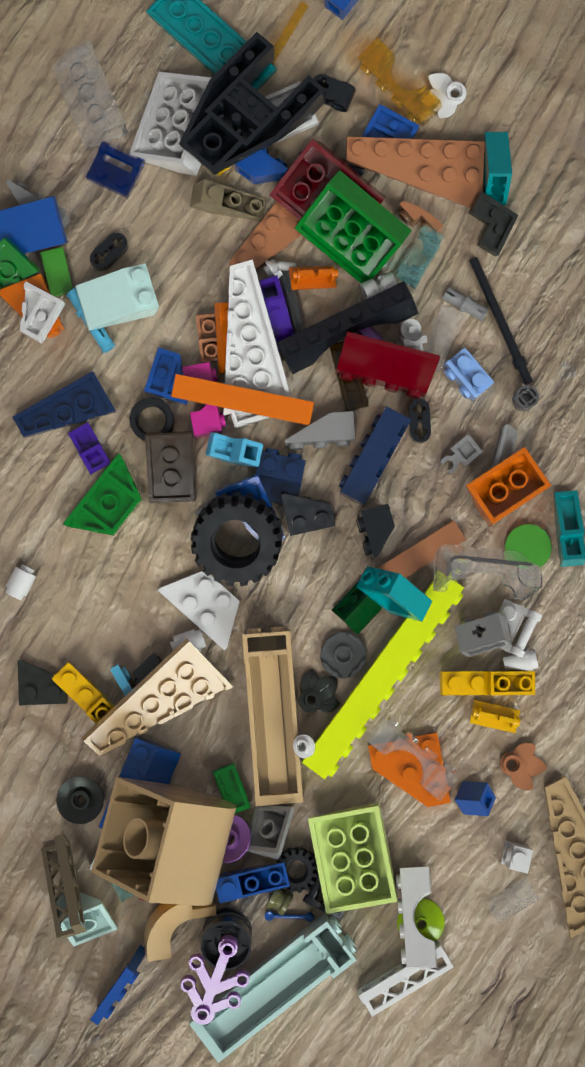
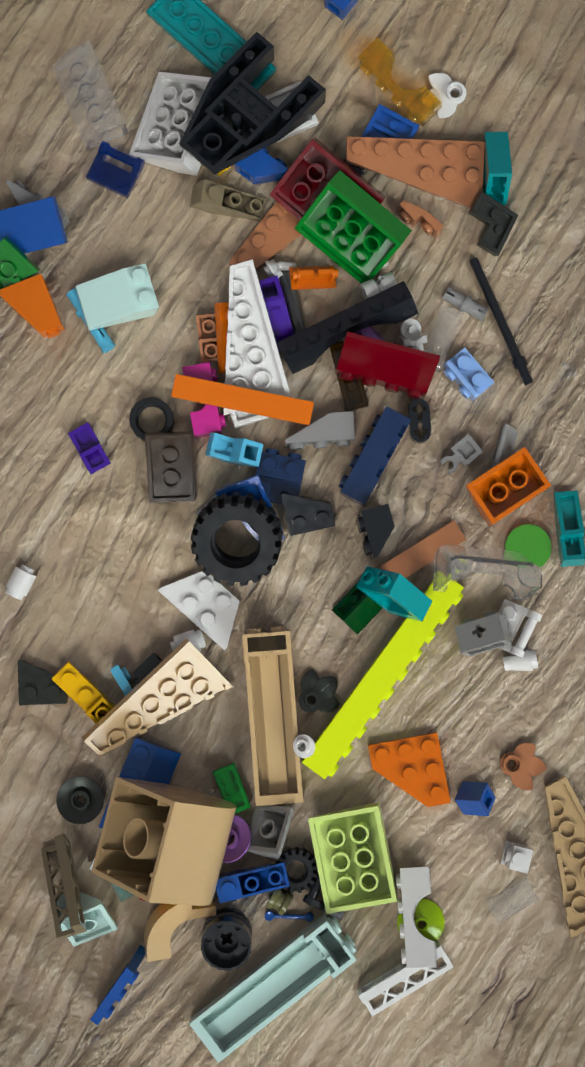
(39, 312): white wing -> none
(57, 271): bright green tile -> none
(68, 406): dark blue wing -> none
(105, 248): black beam -> none
(107, 502): green wing -> none
(162, 375): blue wing -> none
(213, 984): plant -> none
(289, 29): clear yellow bar -> none
(338, 93): black piece -> none
(343, 655): dark grey tile -> none
(431, 243): clear light blue piece -> none
(435, 777): clear arch -> none
(487, 682): yellow slope -> none
(495, 716): yellow hinge -> none
(521, 399): flat silver wheel -> none

